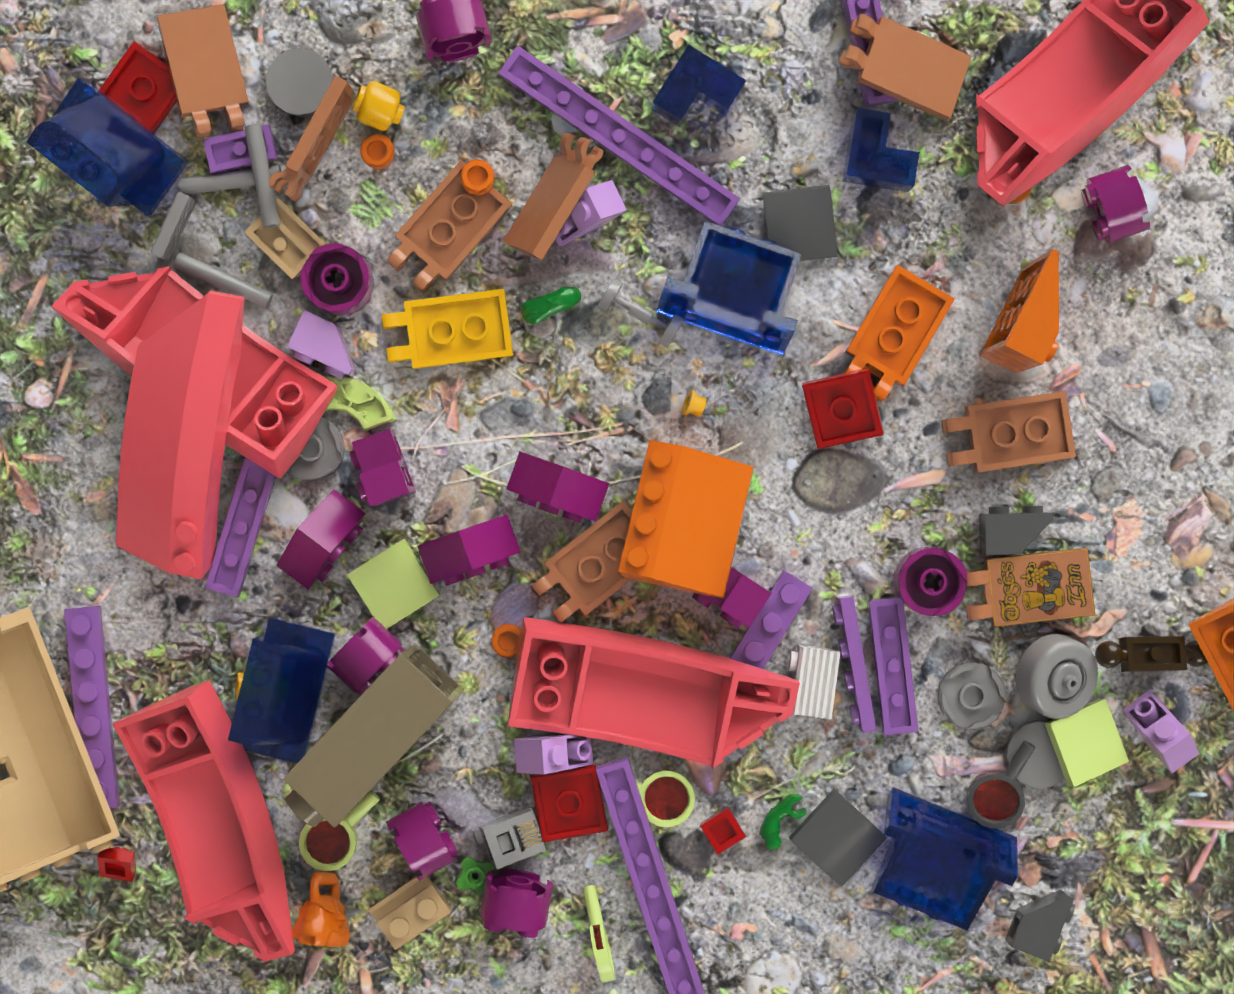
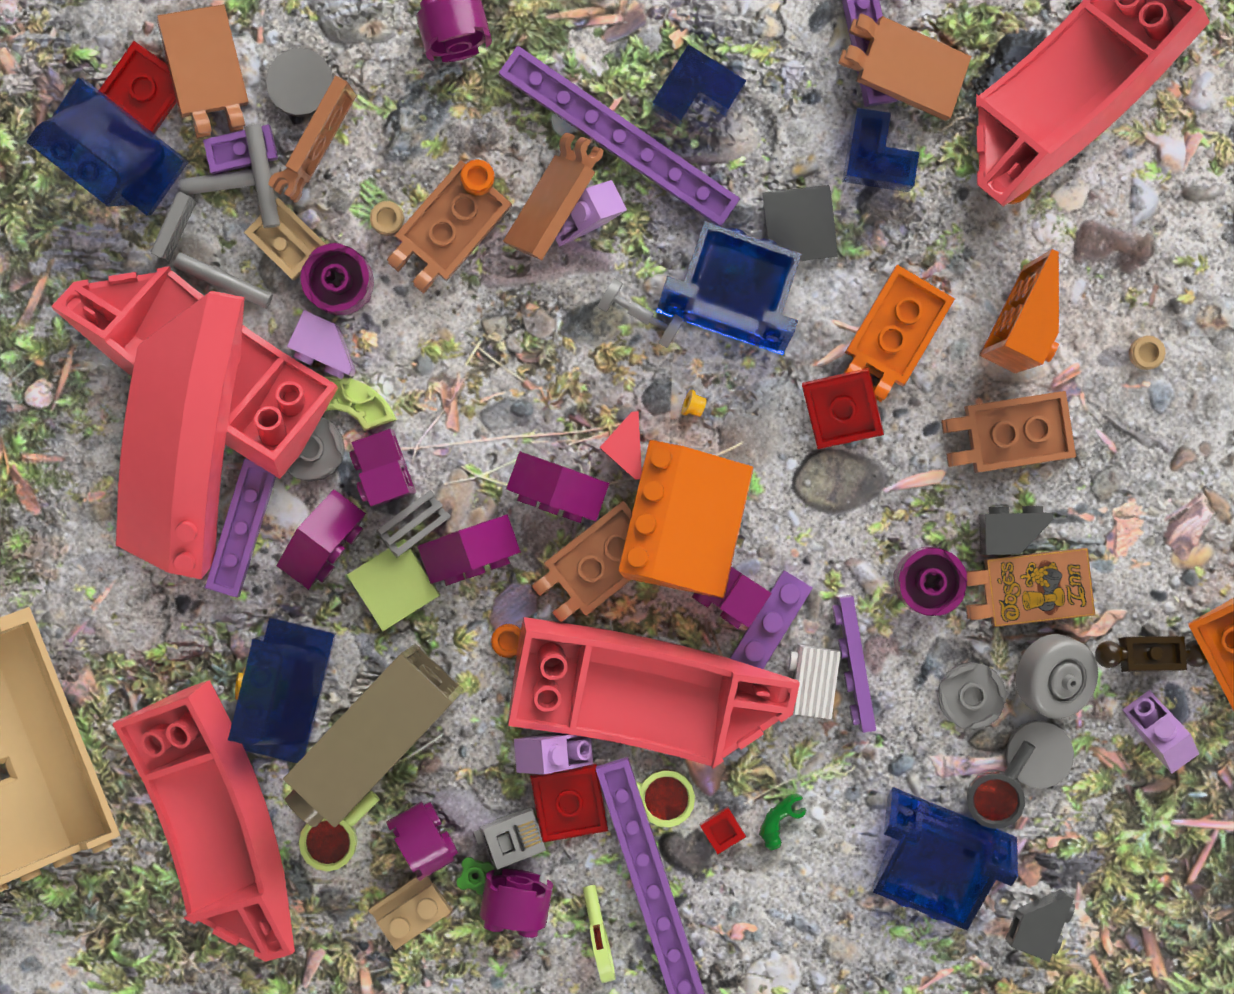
(91, 694): medium lavender plate -> none
(117, 864): red plate -> none
(323, 917): orange piece -> none
(365, 656): magenta brick -> none
(377, 151): orange tile -> none
(378, 106): yellow head -> none
(387, 218): none -> tan tile
(436, 507): none -> light grey tile
(452, 329): yellow tile -> none
(542, 307): green piece -> none
(624, 446): none -> coral slope
(837, 837): dark grey slope -> none
(893, 666): medium lavender plate -> none
(1087, 743): yellowish green tile -> none
(1116, 204): magenta brick -> none
(1147, 352): none -> tan tile

